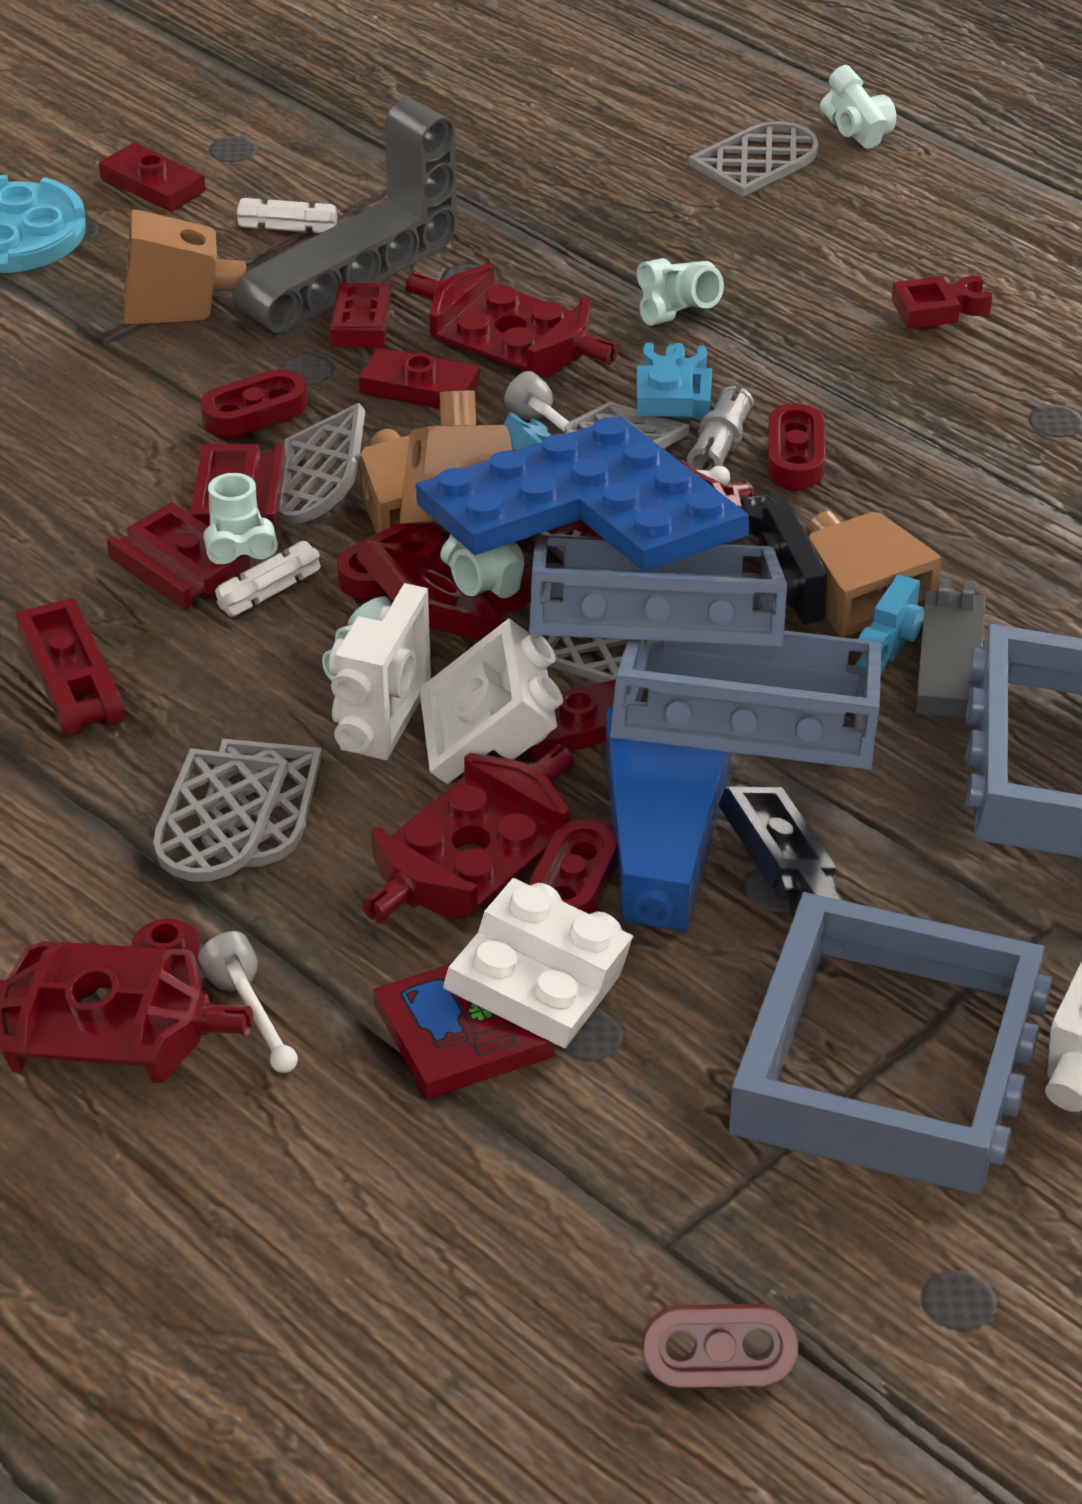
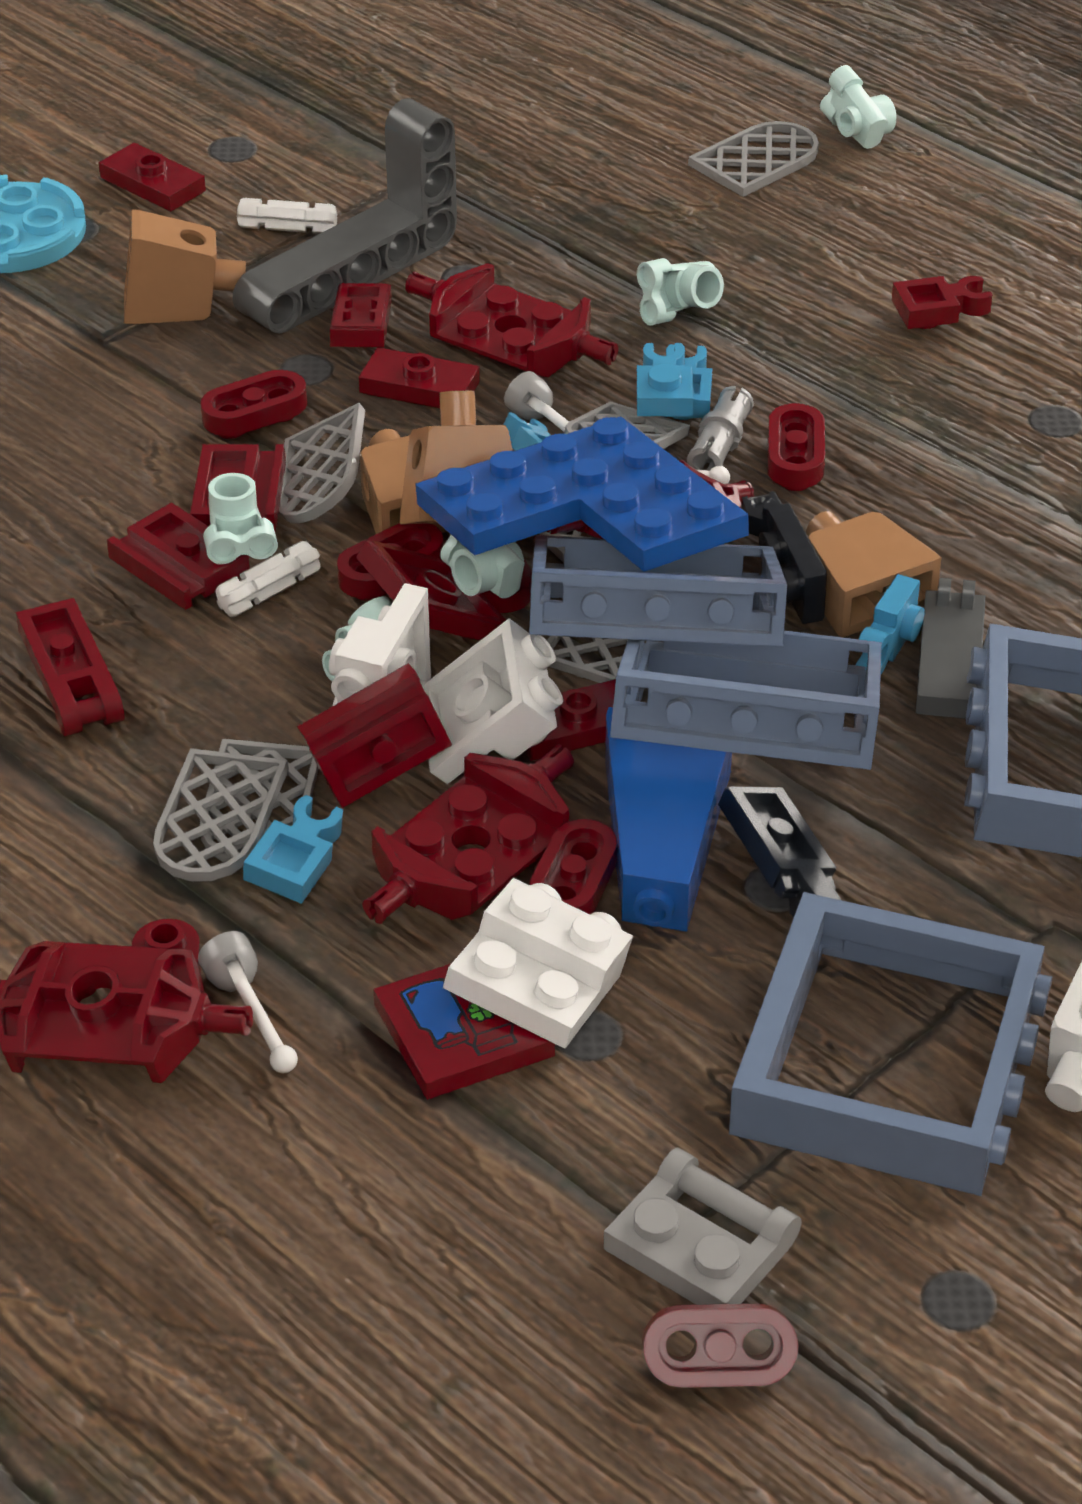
(294, 856): none -> dark azure plate
(375, 735): none -> dark red plate
(689, 1250): none -> light grey plate

